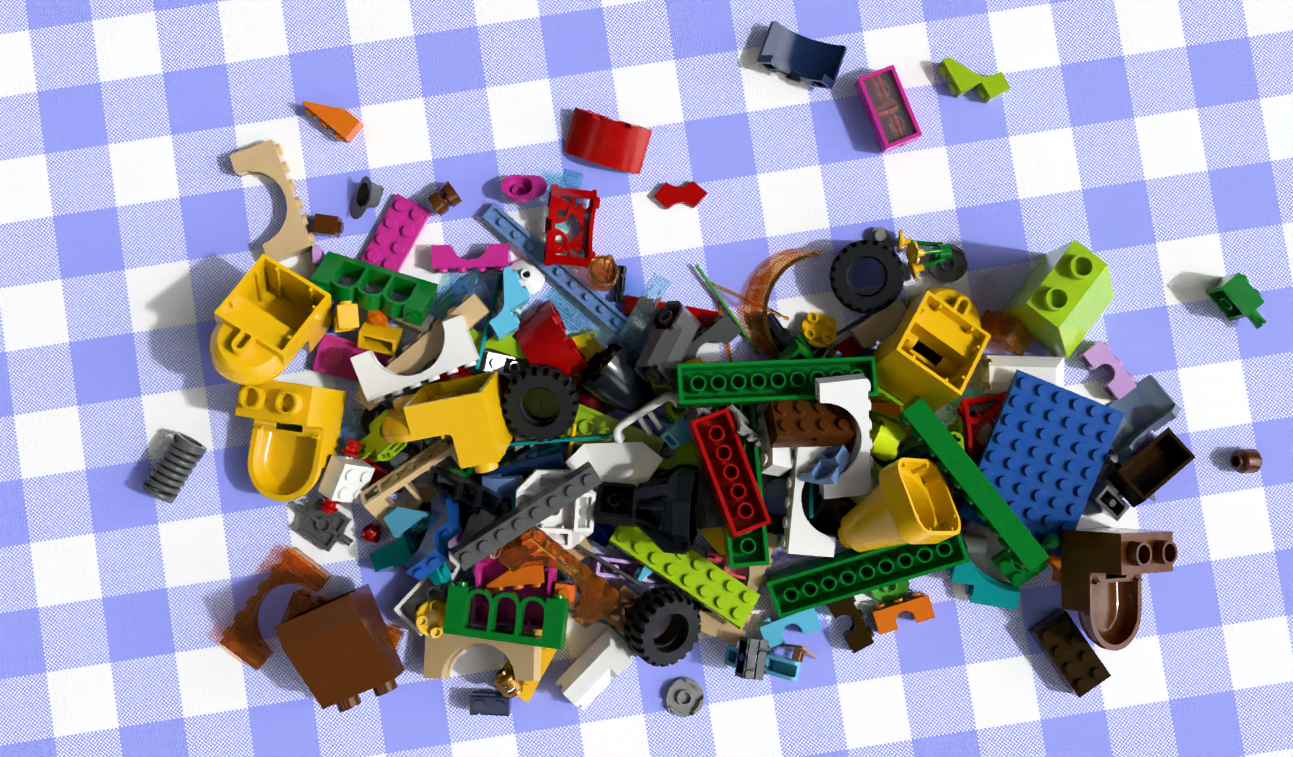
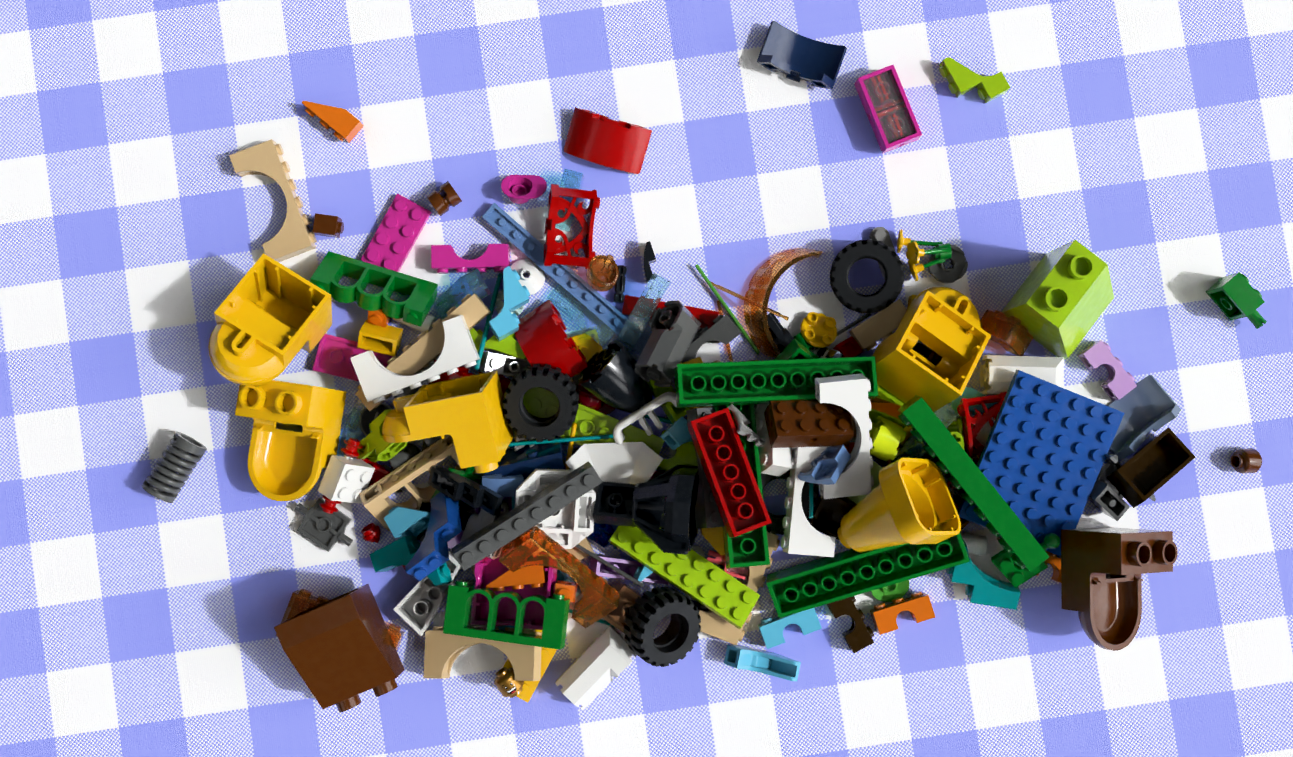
(244, 635): clear orange arch -> none
(317, 254): lavender plate -> none
(345, 317): yellow arch -> none
(366, 196): dark grey piece -> none
(431, 617): yellow dish -> none
(490, 704): dark blue brick -> none
(649, 257): none -> black slope
(672, 195): red tile -> none
(684, 697): light grey tile -> none
(751, 658): brick -> none
(799, 651): piece -> none
(1069, 652): dark brown piece -> none

